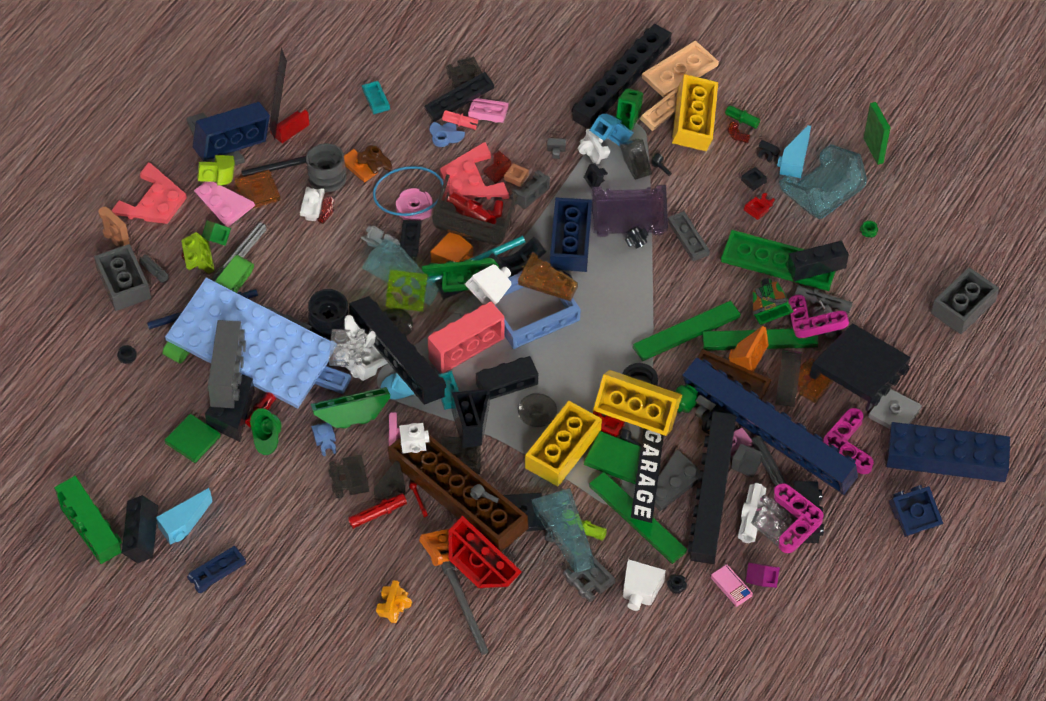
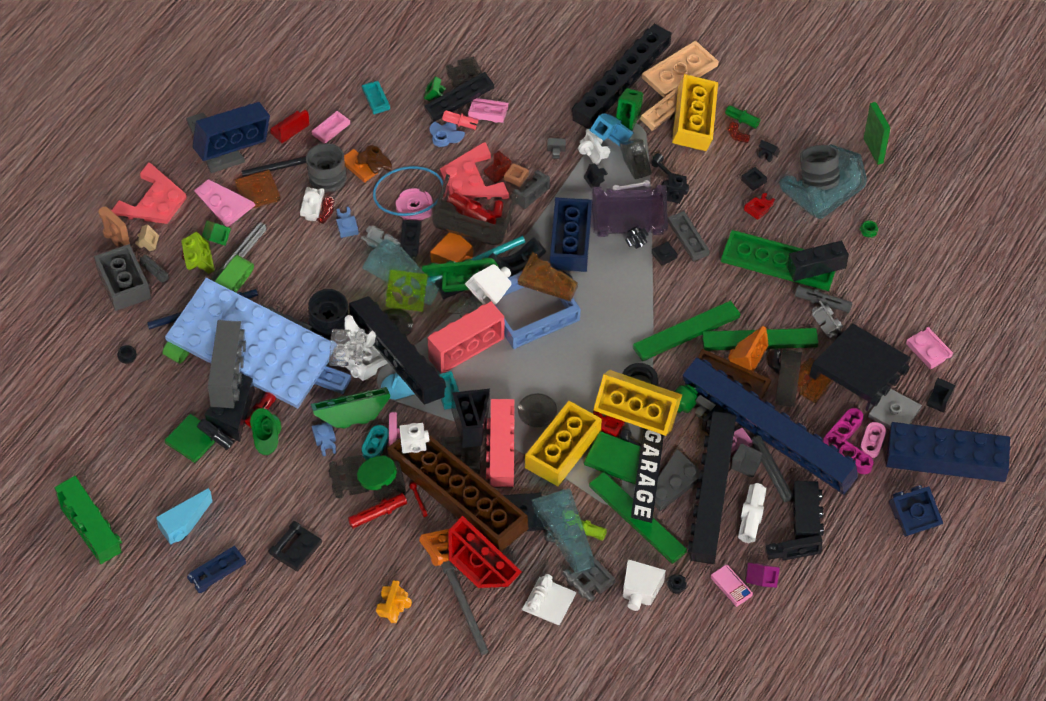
(140, 529): black brick -> none
(147, 238): none -> tan tile
(215, 434): none -> black axle
(219, 171): lime brick -> none
(278, 93): black sticker -> none
(300, 550): none -> black plate
(330, 127): none -> bright pink plate
(346, 223): none -> medium blue plate
(373, 444): none -> teal plate
(377, 472): none -> green tile
(434, 89): none -> green tile
(478, 491): dark grey hand -> none
(501, 443): none -> coral wedge
(508, 377): black brick -> none
(549, 600): none -> white hinge
(646, 183): none -> white hinge
(664, 253): none -> black plate
(676, 187): none -> black brick
(769, 524): clear plate -> none
(770, 302): torso -> none
(773, 360): none -> black arm
(794, 155): medium azure slope -> none
(795, 548): none -> black hinge
(802, 515): dark pink beam -> none
(820, 167): none -> dark grey wheel
(838, 319): dark pink beam -> none
(872, 441): none -> bright pink plate
(929, 348): none -> bright pink plate
(941, 395): none -> black panel
(965, 300): dark grey brick -> none

